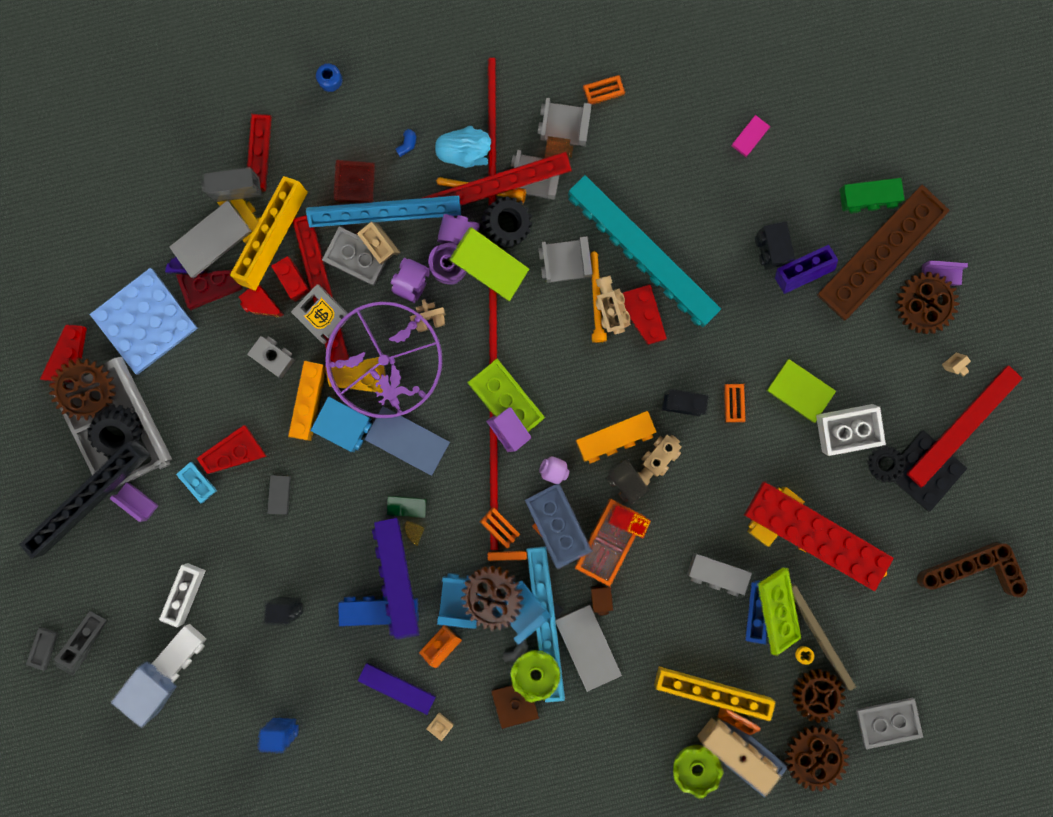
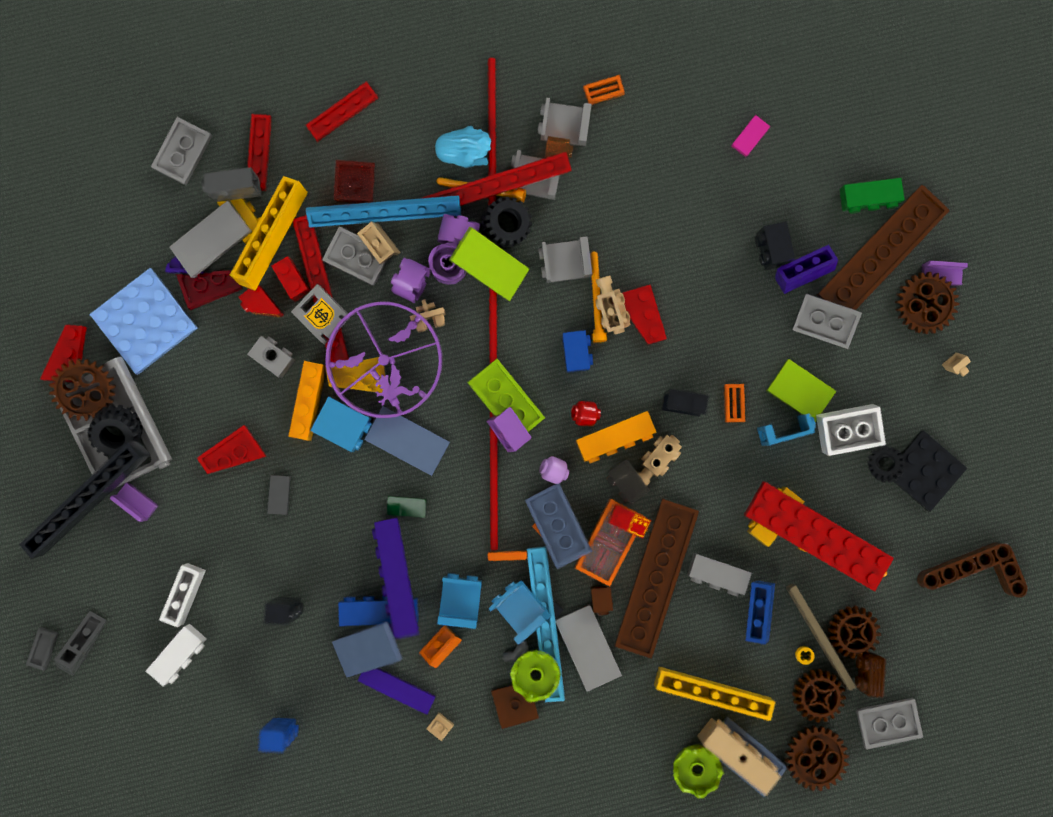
(144, 694): slope -> none
(181, 151): none -> light grey plate
(196, 482): medium azure plate -> none
(329, 77): blue head -> none
(341, 111): none -> red tile
(367, 650): none -> sand blue tile
(409, 142): blue arm -> none
(414, 532): clear yellow tile -> none
(489, 614): reddish brown gear -> none
(511, 539): orange tile -> none
(576, 351): none -> blue brick
(585, 413): none -> red head
(643, 251): teal brick -> none
(656, 578): none -> reddish brown plate
(738, 721): orange slope -> none
(768, 437): none -> dark azure panel
(779, 611): lime tile -> none
(827, 321): none -> light grey plate
(859, 626): none -> reddish brown gear
(871, 675): none -> reddish brown brick
(964, 426): red tile -> none

